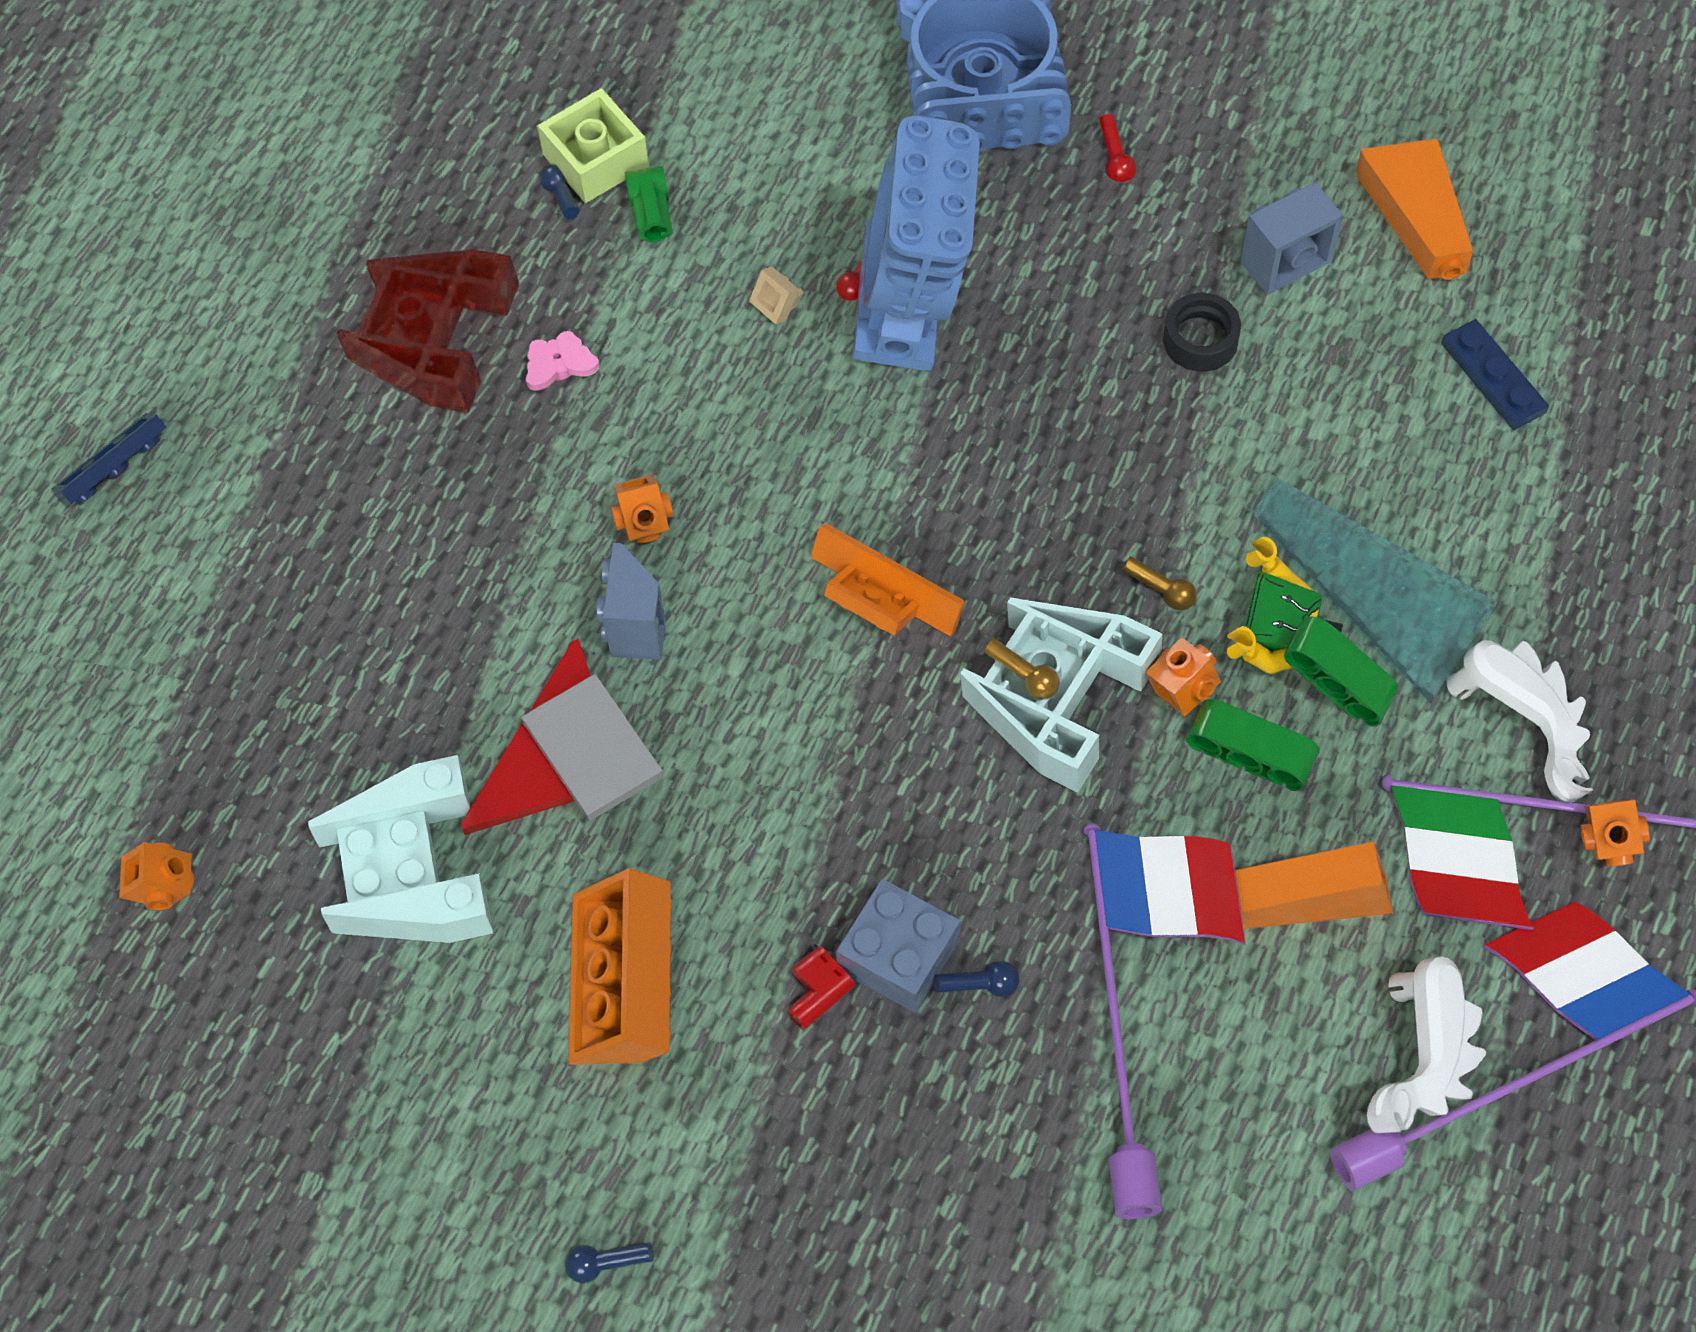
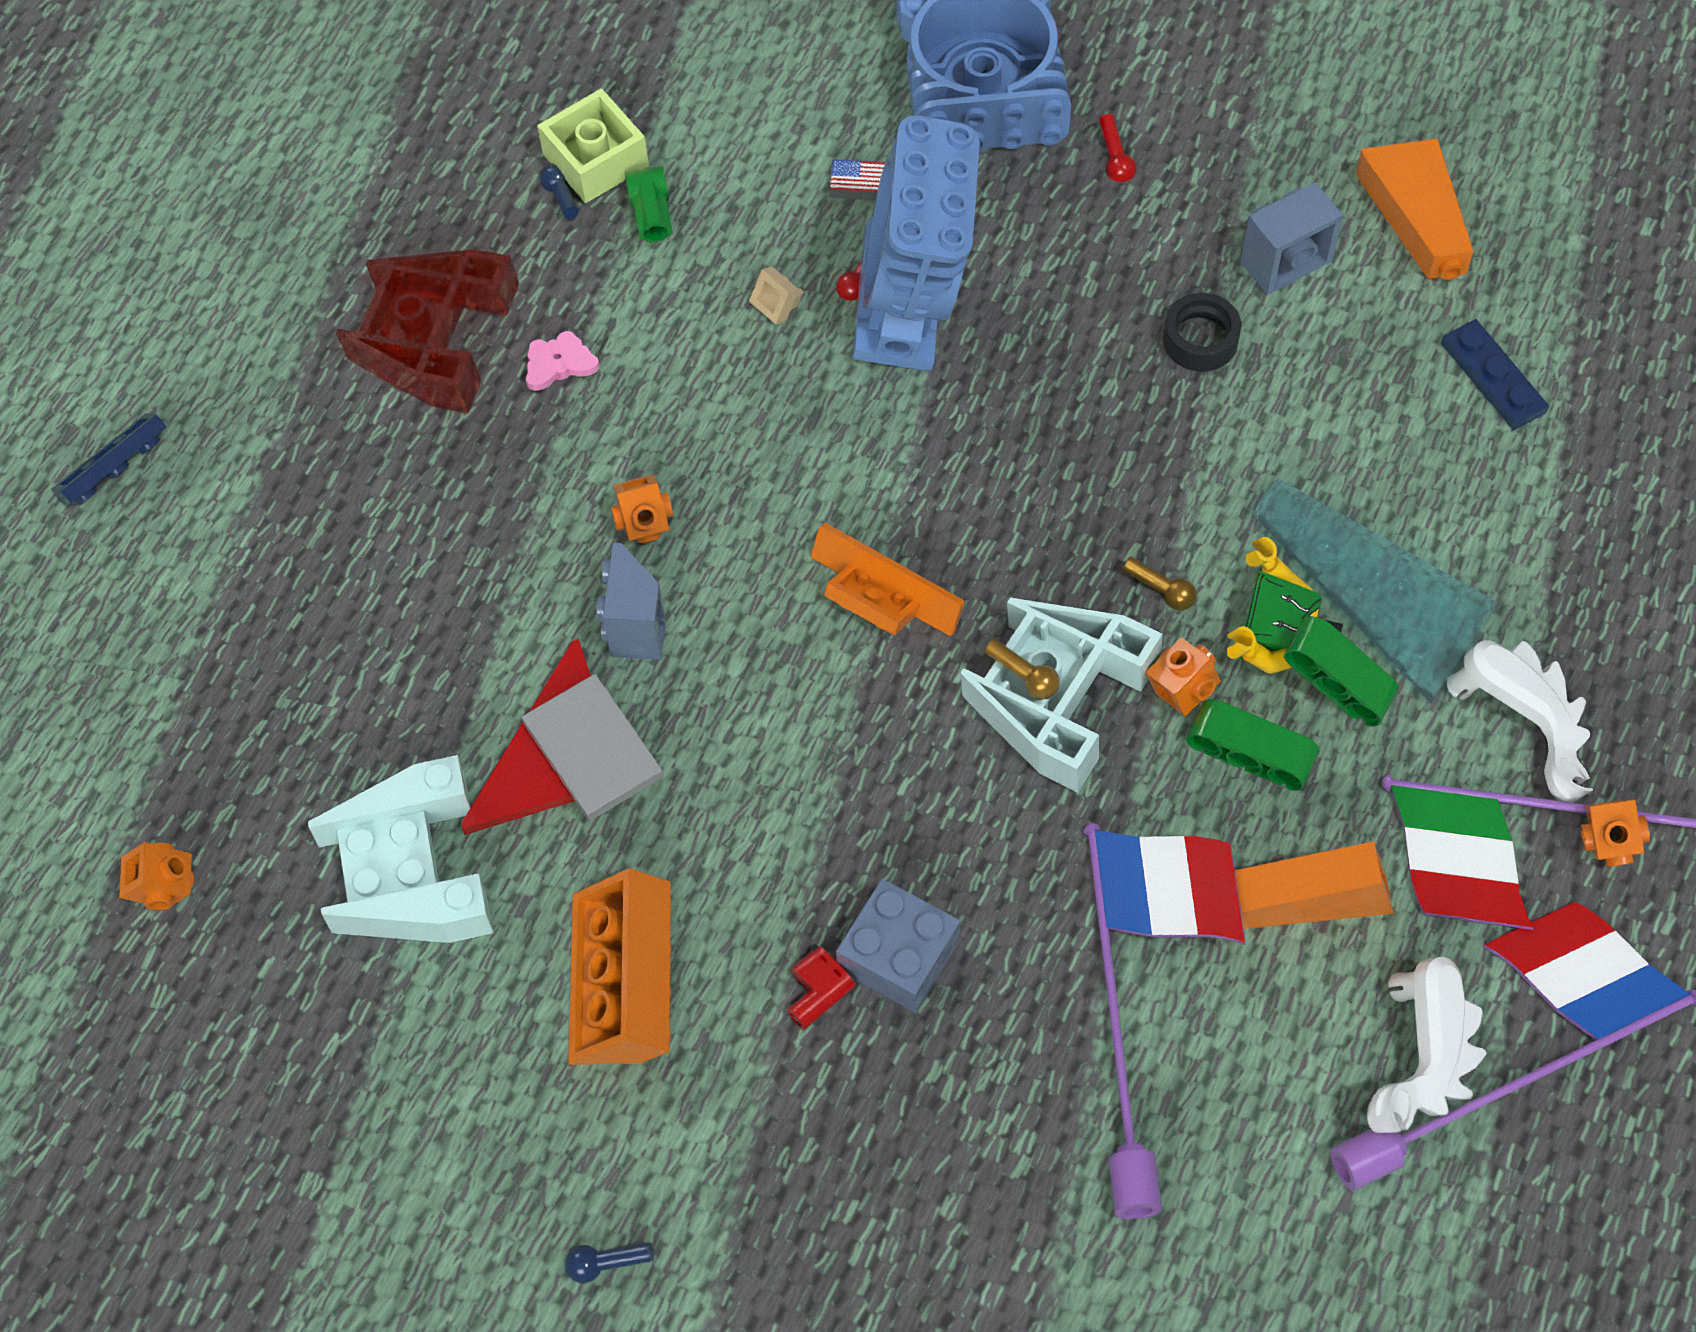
(855, 179): none -> tile
(999, 979): dark blue bar -> none

